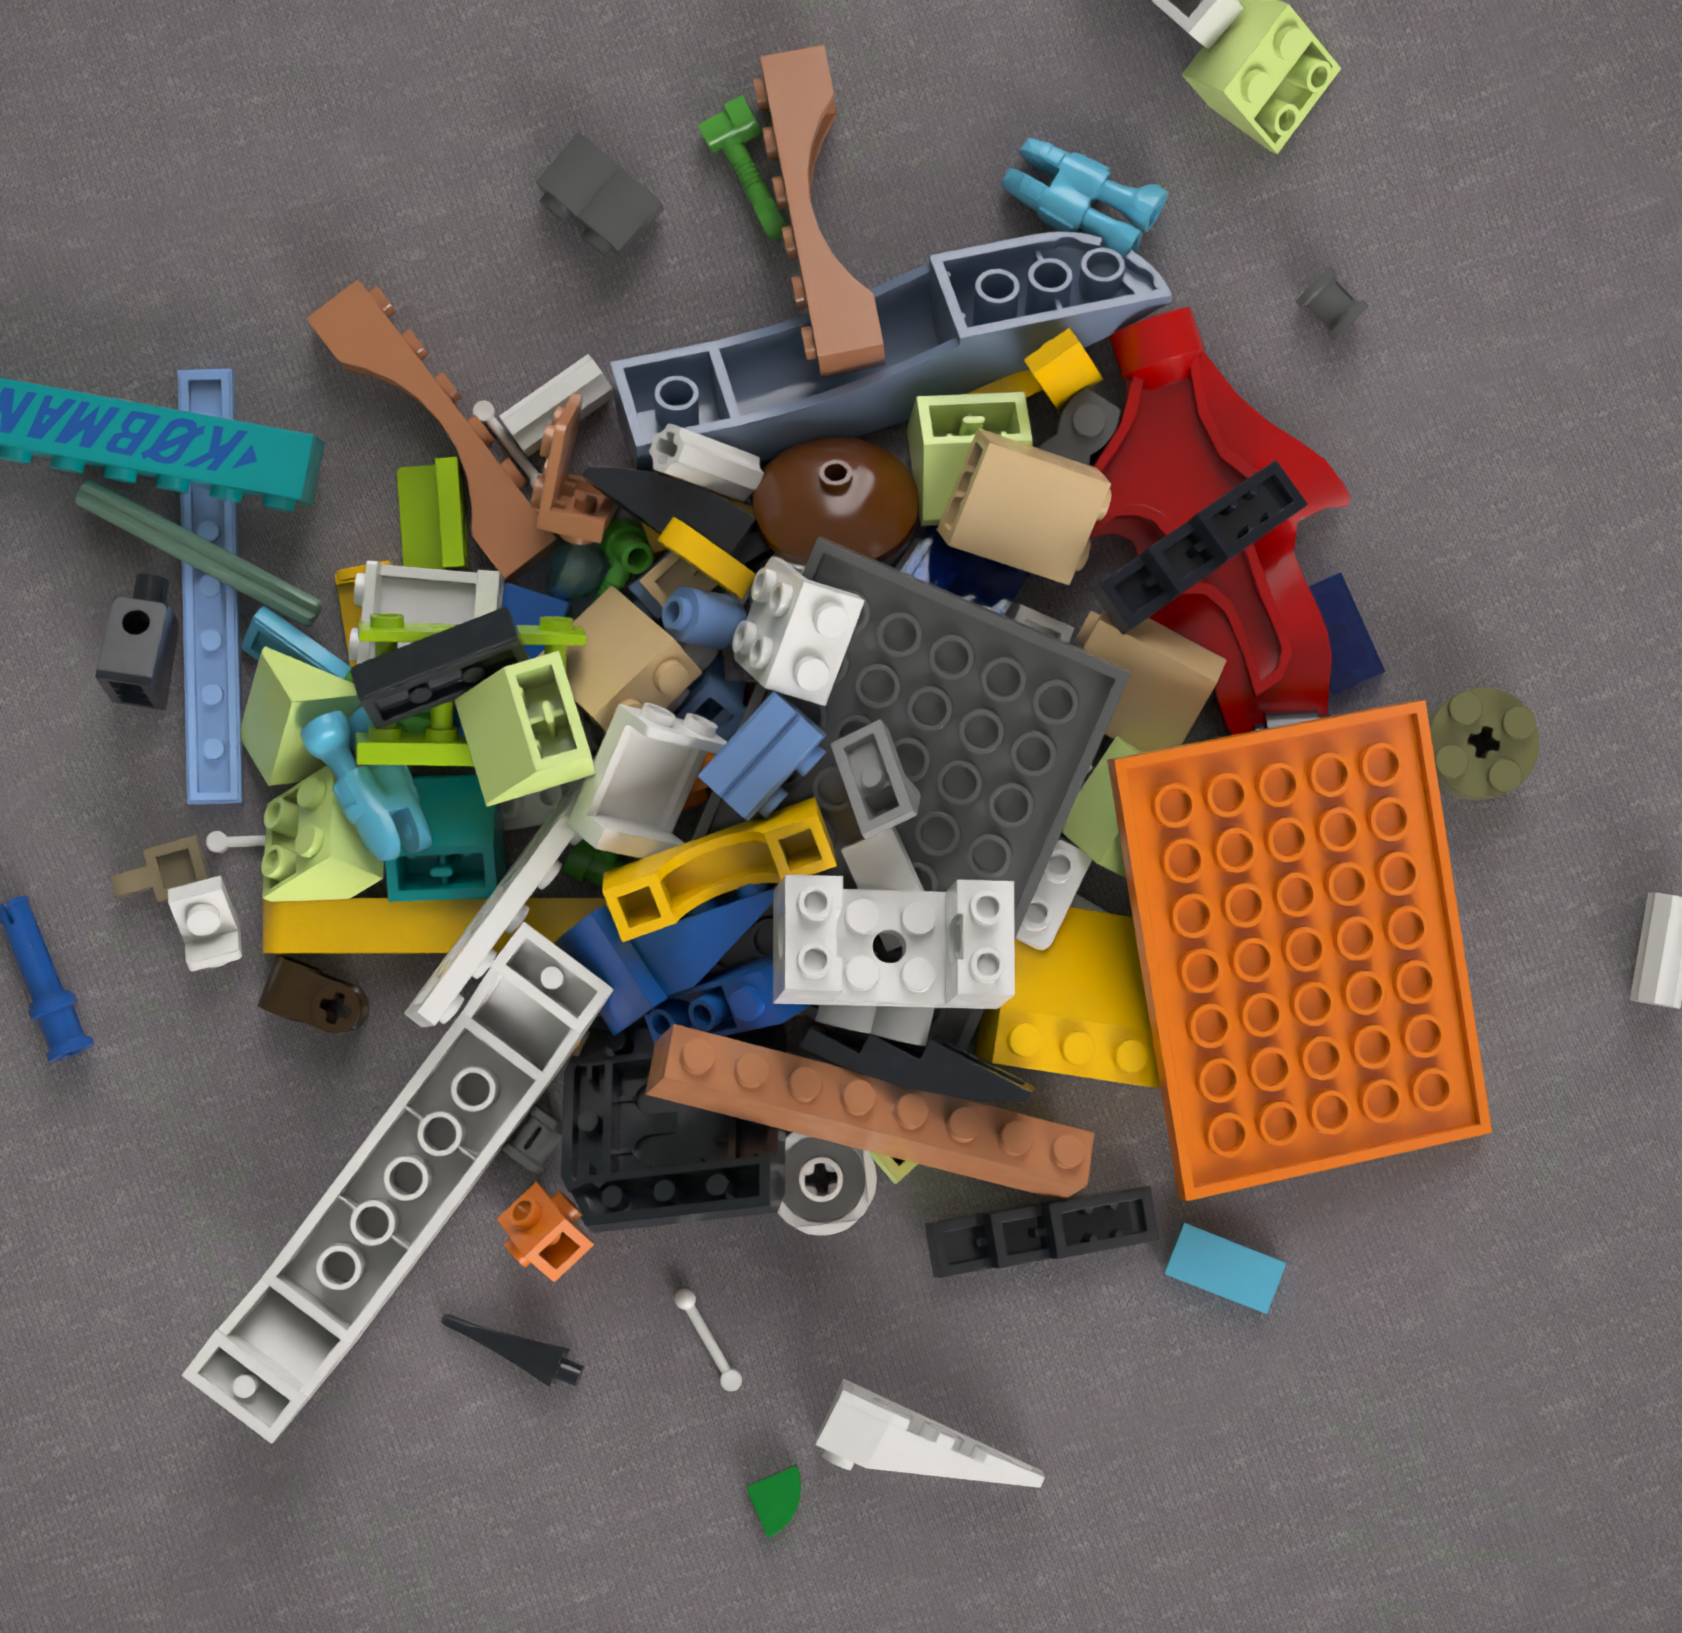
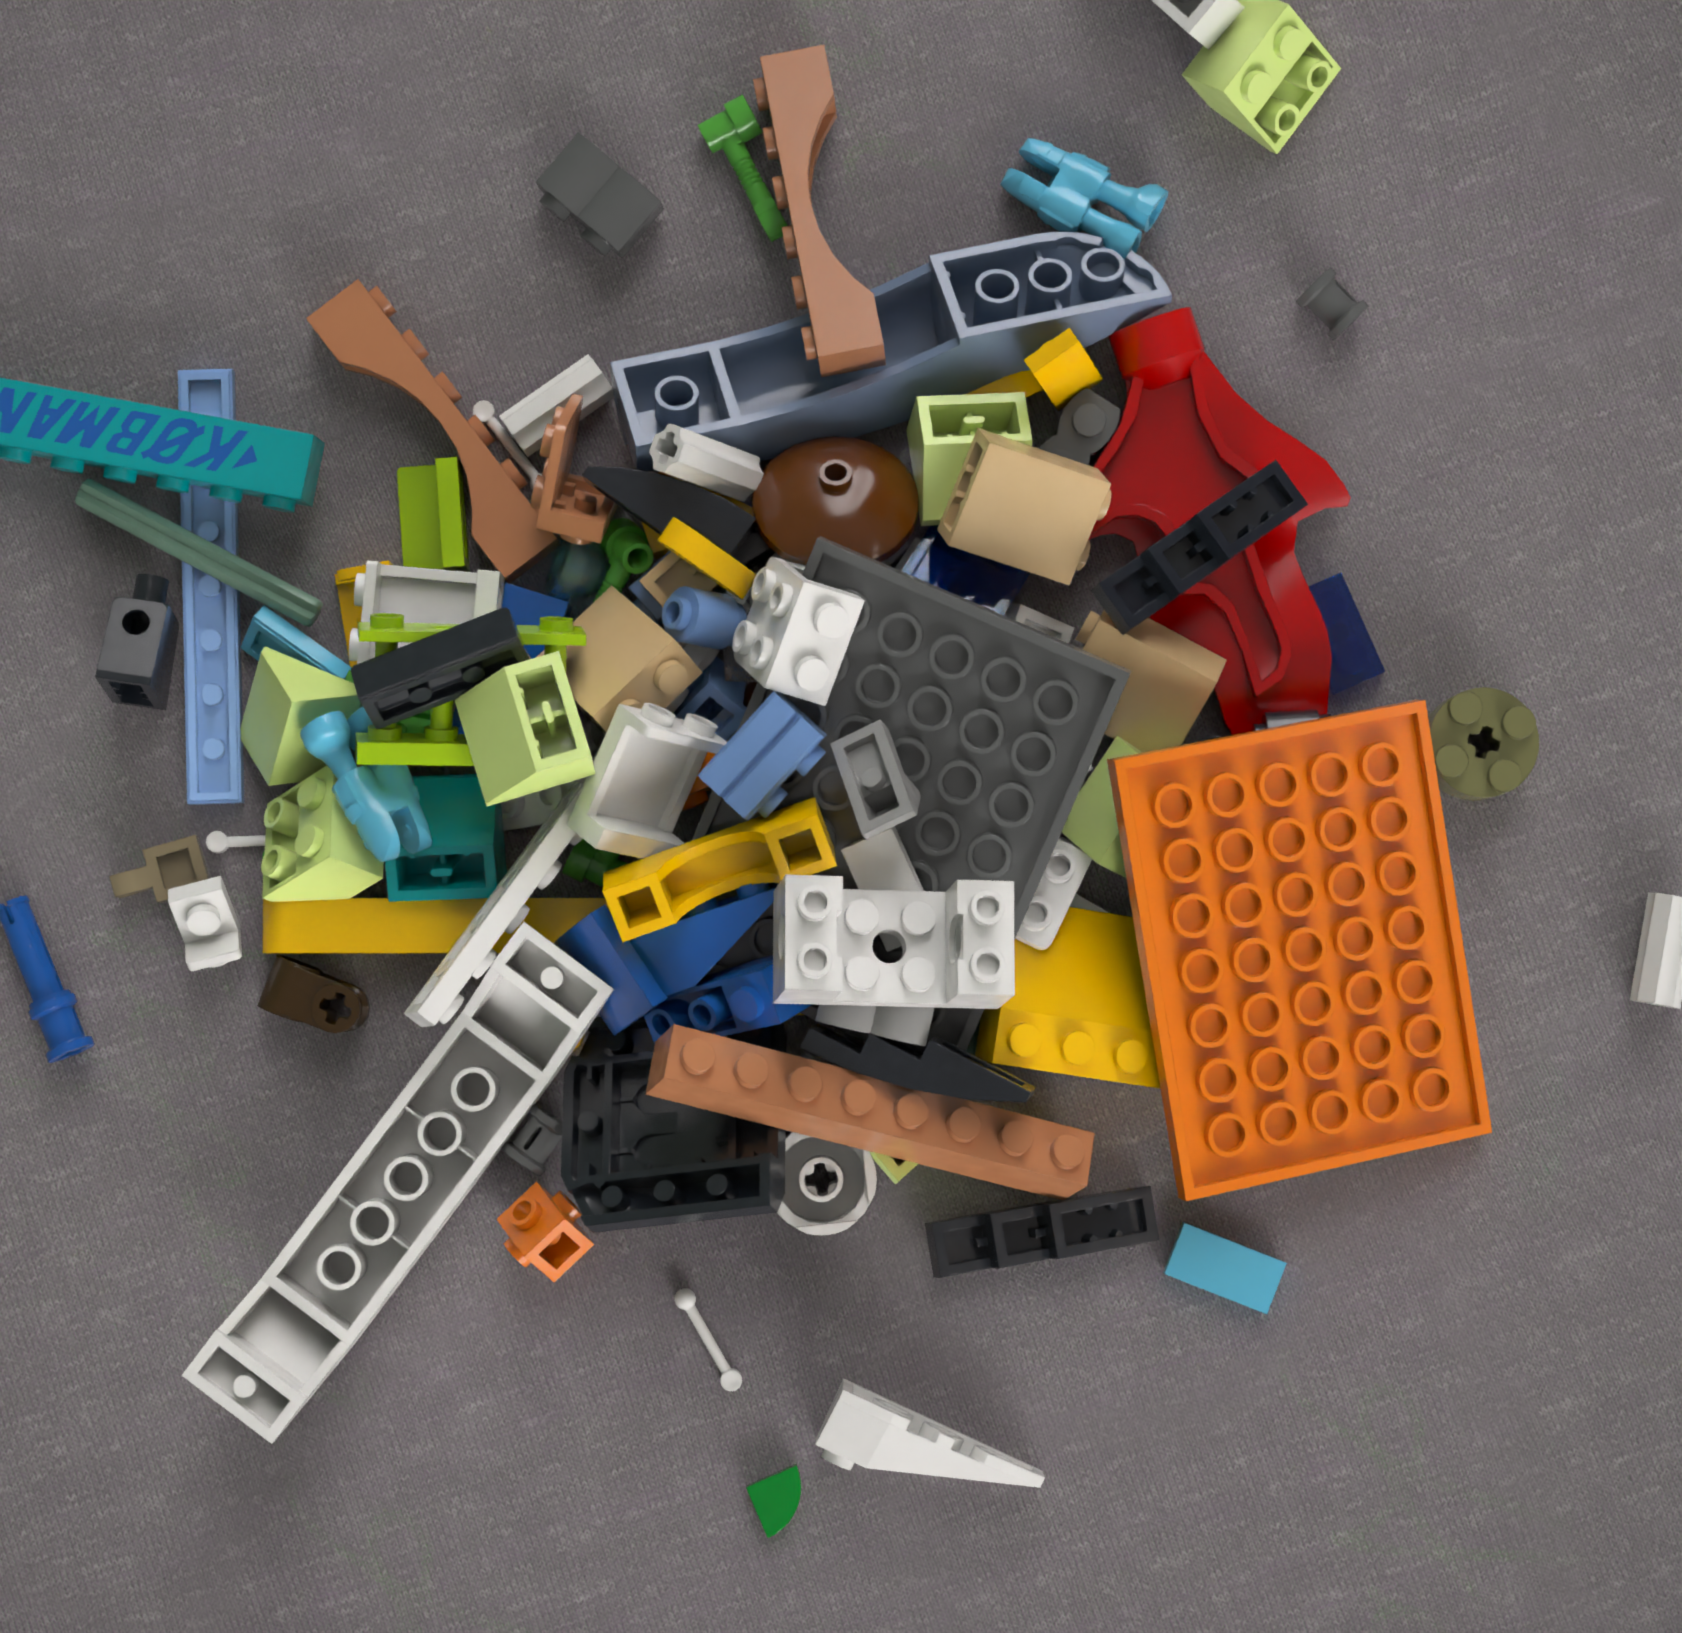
(537, 1358): black piece -> none

